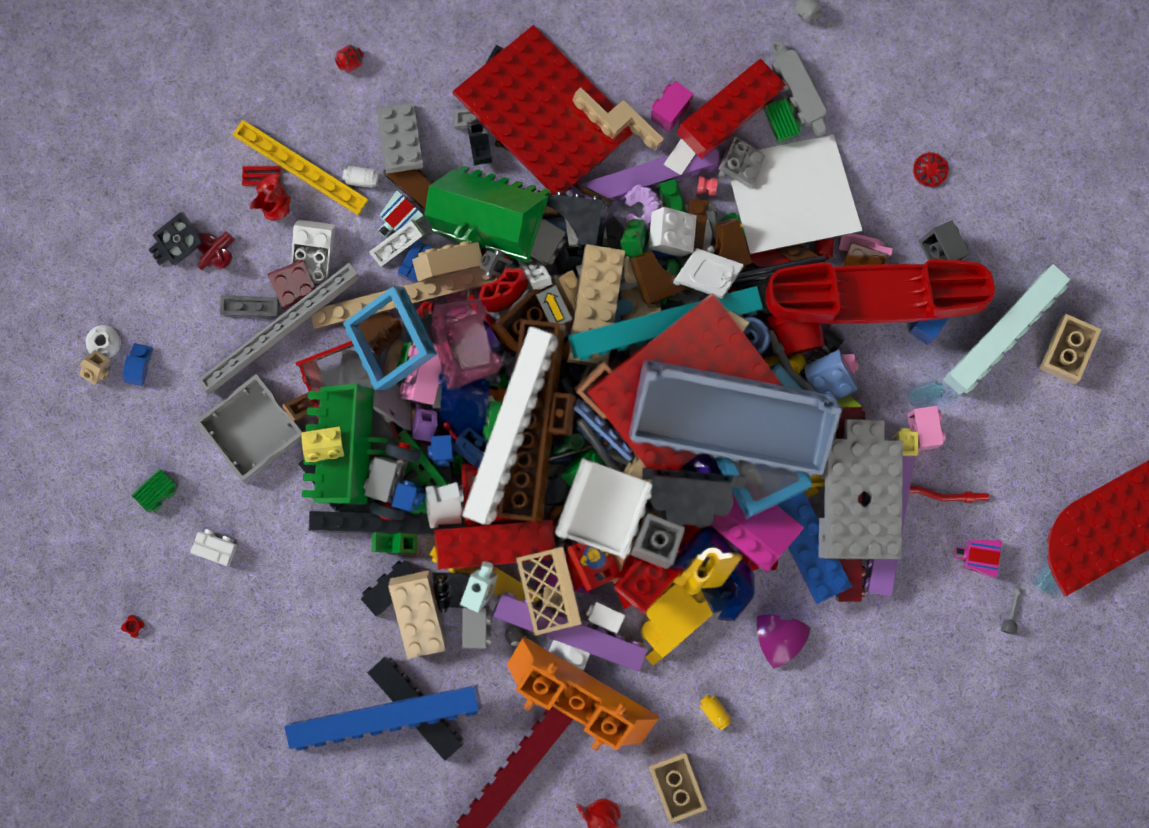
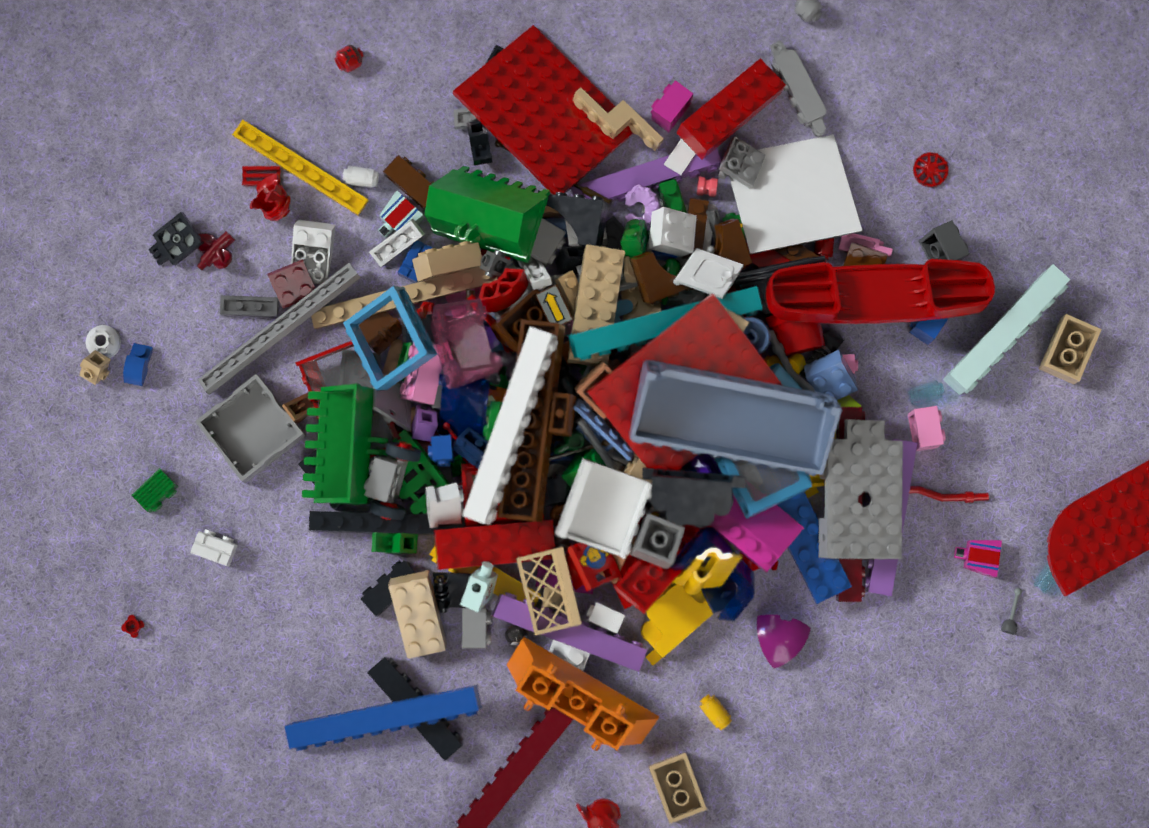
(322, 444): light yellow bracket -> none
(400, 138): light grey plate -> none
(409, 495): blue brick -> none
(782, 120): green brick -> none
(910, 441): light yellow bracket -> none

